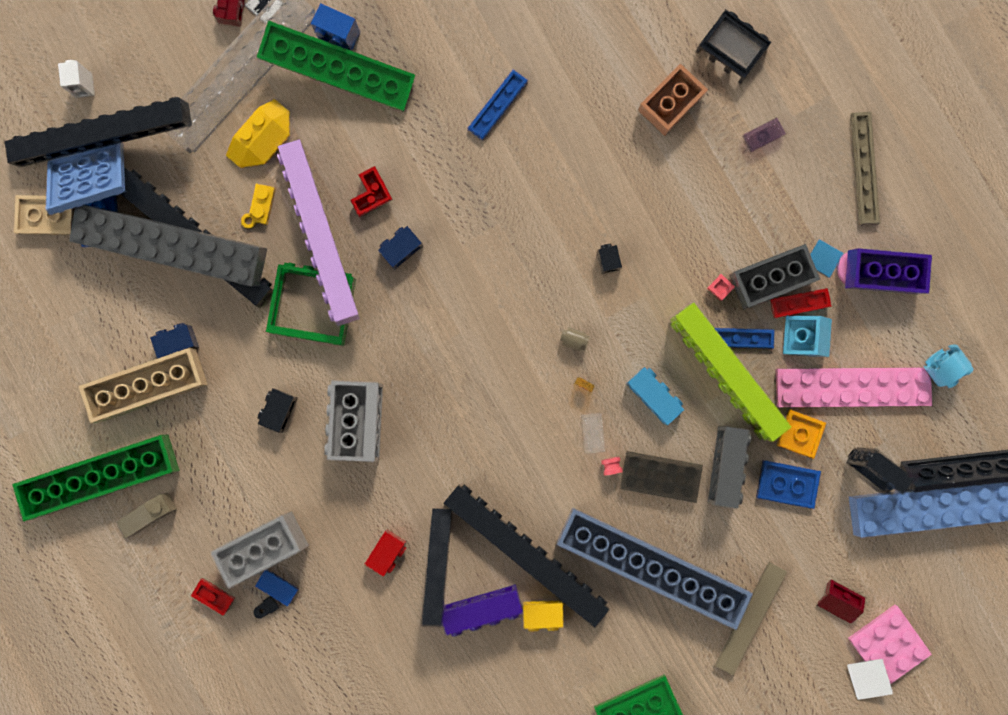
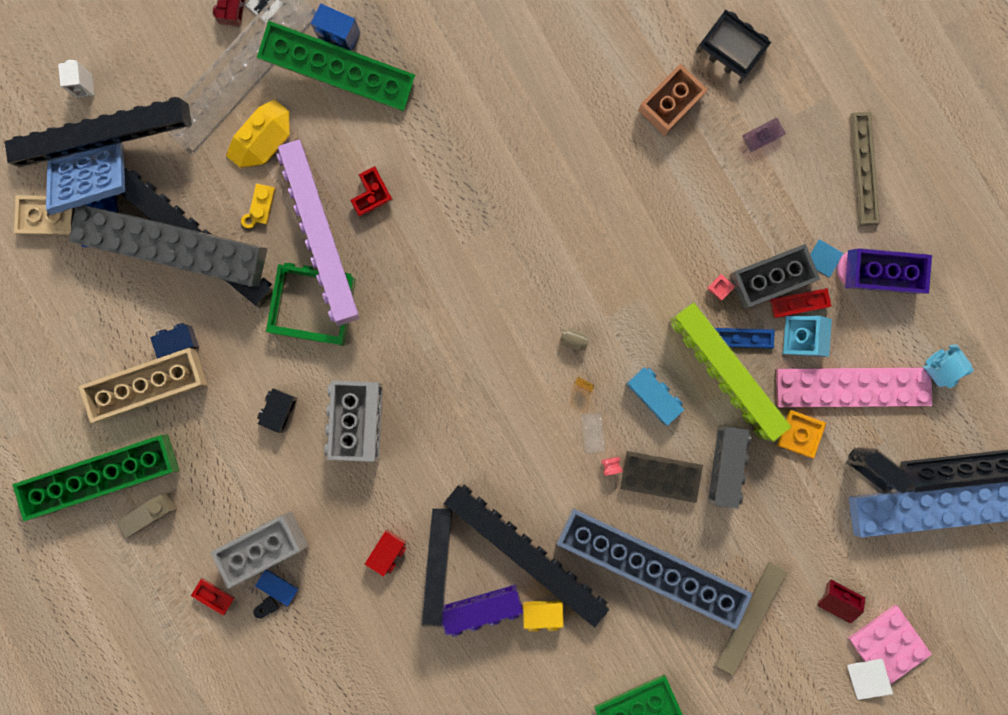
(400, 247): dark blue brick -> none
(497, 104): blue tile -> none
(609, 258): black brick -> none
(788, 484): blue tile -> none

